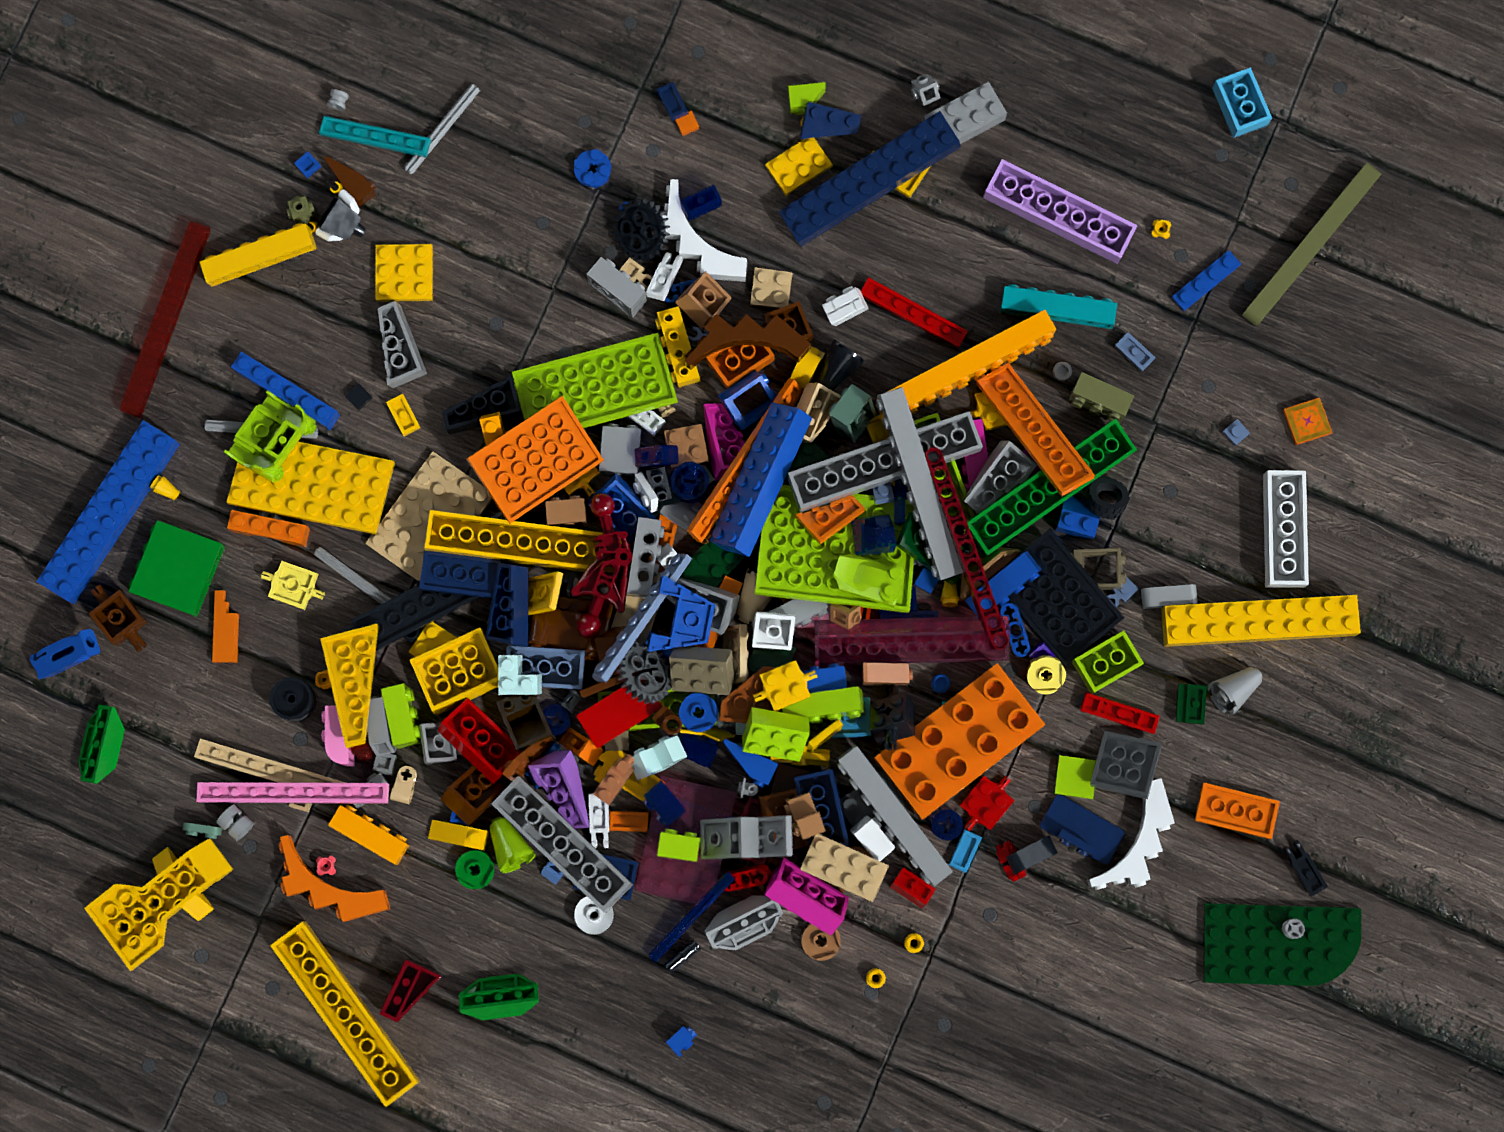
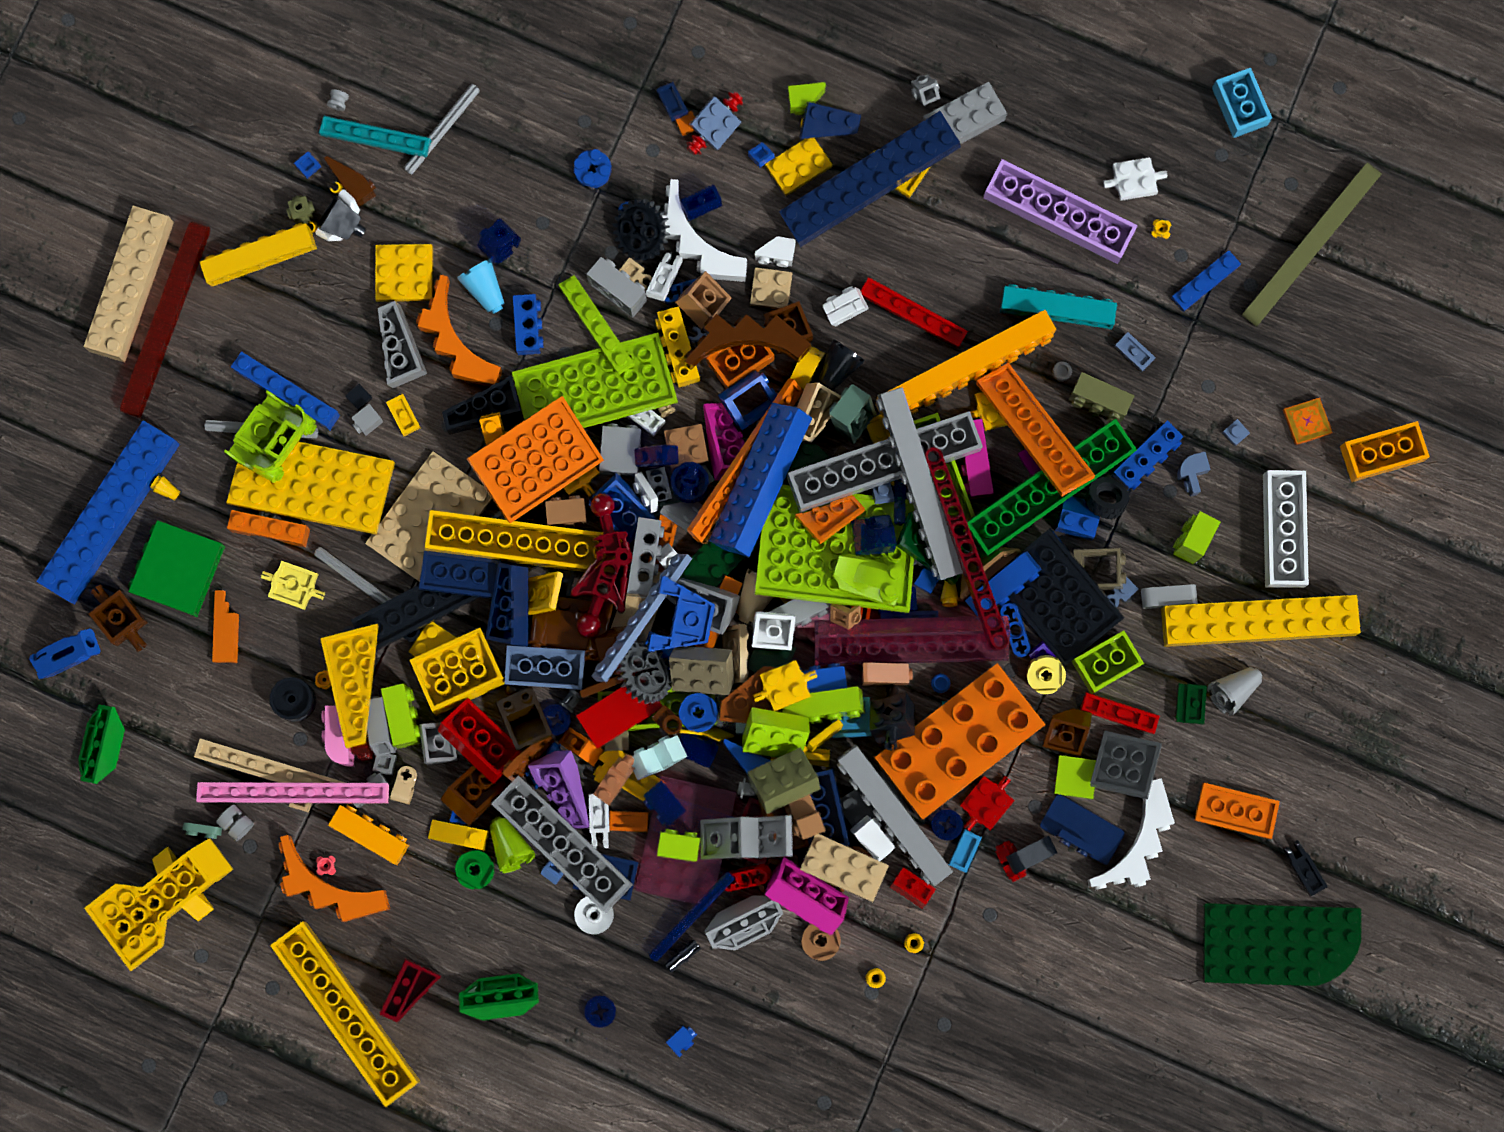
(128, 284): none -> tan brick
(366, 420): none -> light grey brick
(437, 322): none -> orange arch
(483, 286): none -> medium azure cone
(498, 241): none -> clear blue brick
(511, 679): light aqua brick -> none
(520, 317): none -> blue brick
(592, 1006): none -> clear blue gear
(596, 325): none -> lime plate
(715, 123): none -> sand blue plate
(760, 154): none -> blue plate
(777, 251): none -> white slope
(783, 780): none -> olive brick
(1001, 472): light grey wedge -> none
(1068, 731): none -> reddish brown slope
(1135, 179): none -> white plate
(1147, 455): none -> blue brick
(1189, 470): none -> sand blue brick
(1196, 537): none -> lime brick
(1297, 928): light grey wheel -> none
(1384, 451): none -> light orange brick

